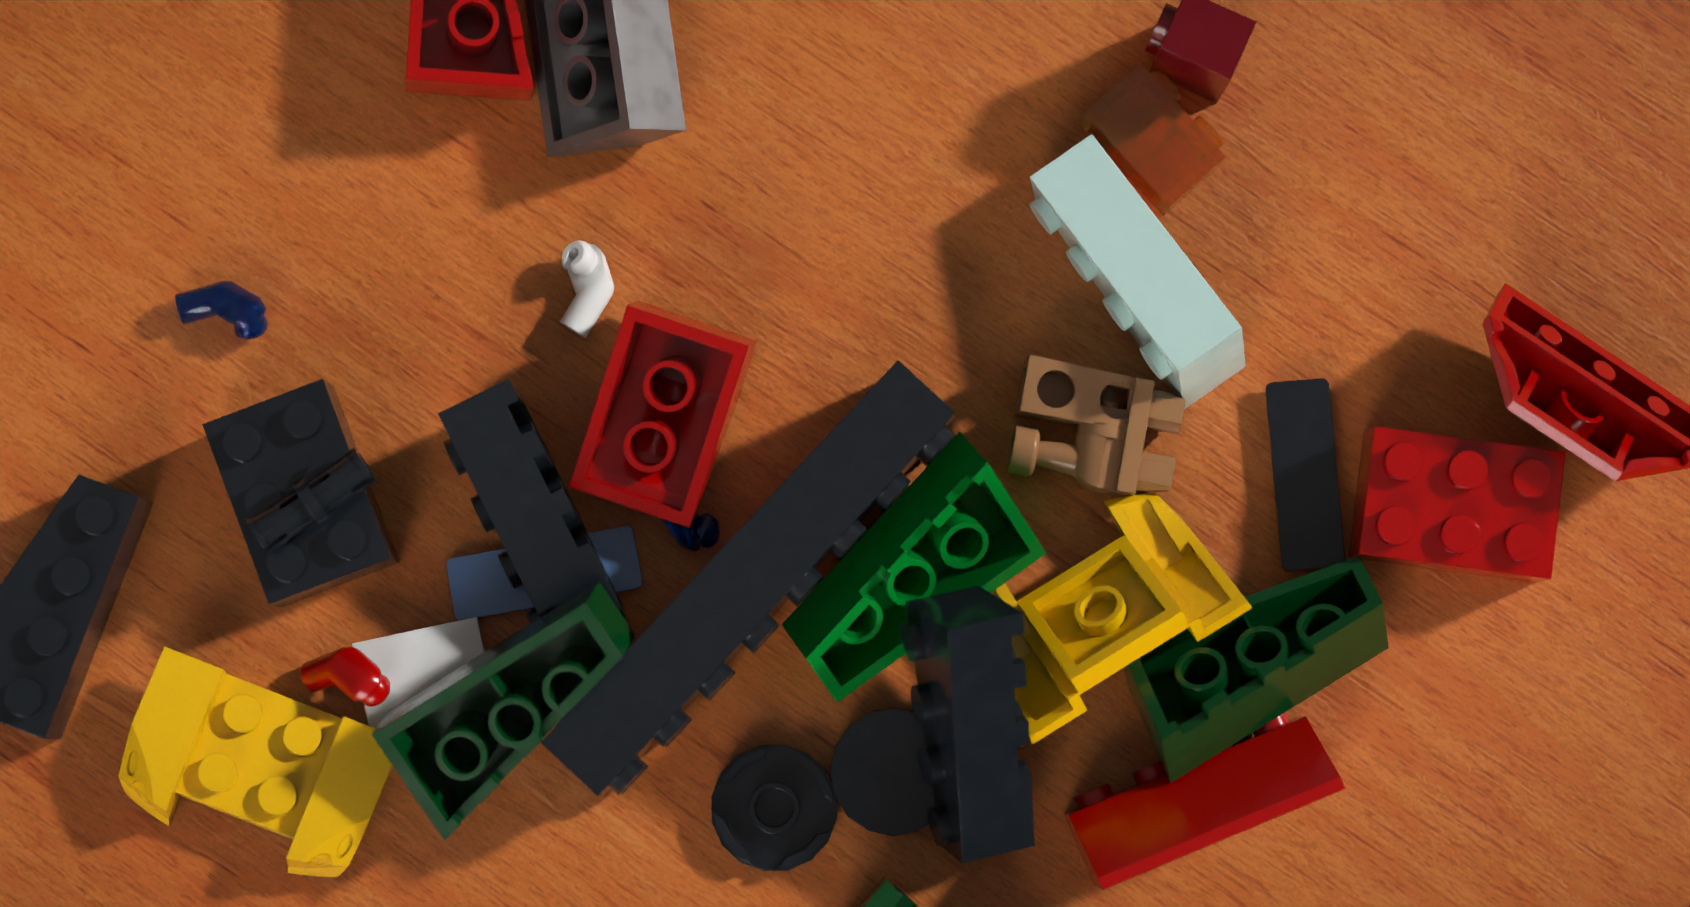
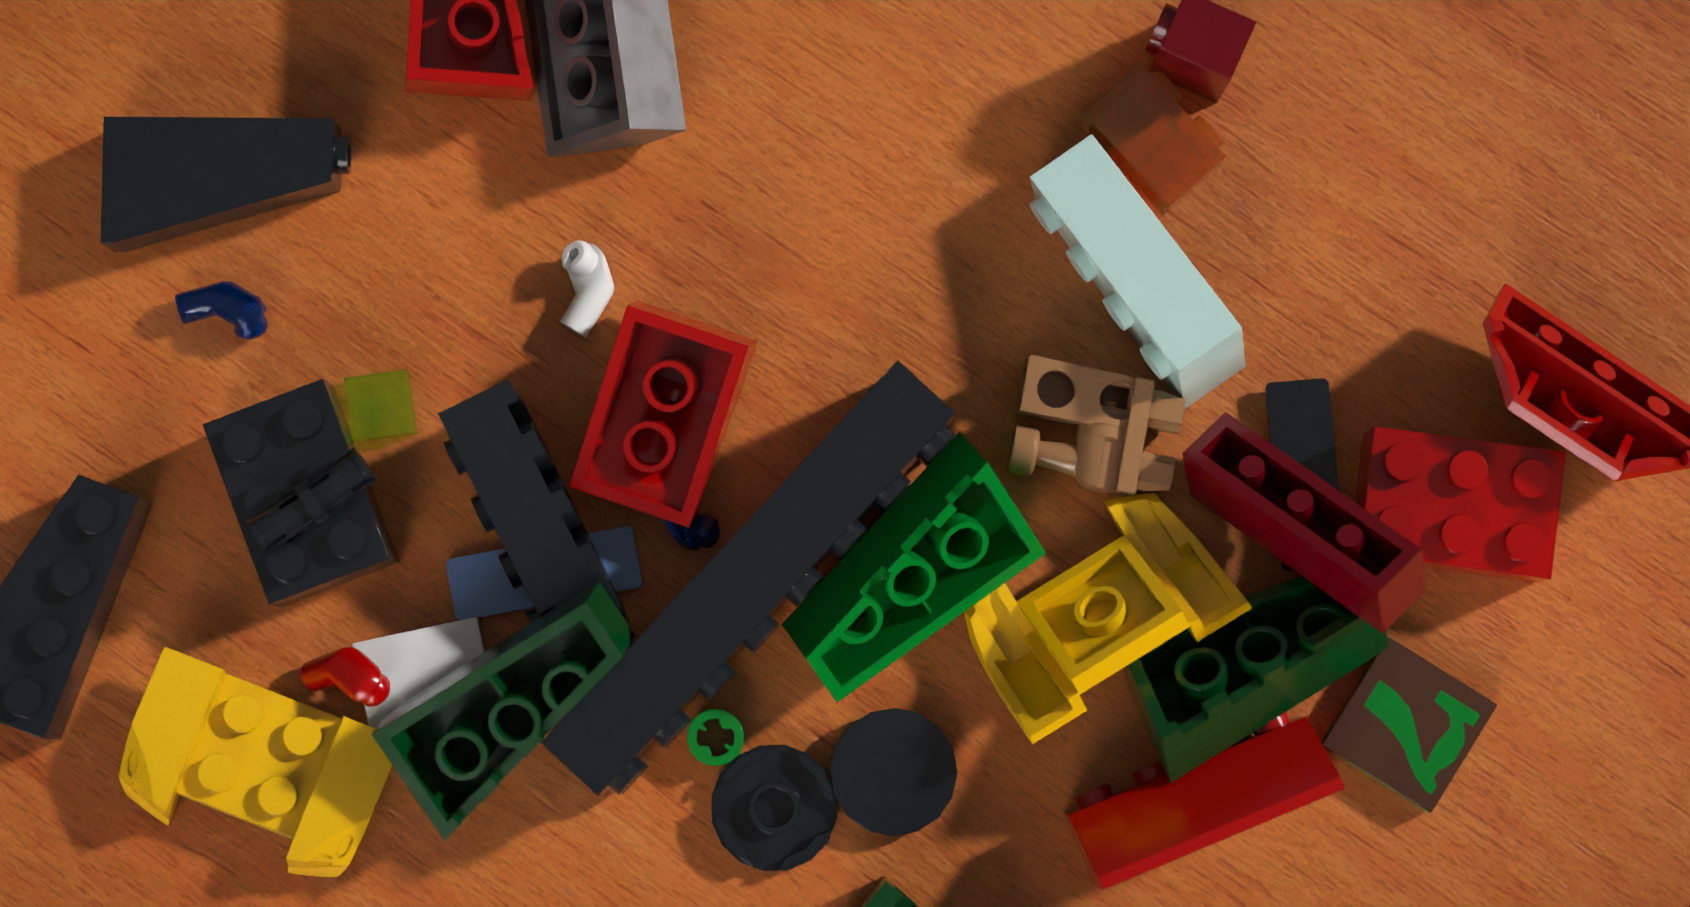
(208, 171): none -> black slope
(380, 405): none -> clear neon green tile
(704, 753): none -> green bush
(971, 721): black wedge -> none
(1305, 522): none -> dark red brick
(1408, 725): none -> reddish brown tile

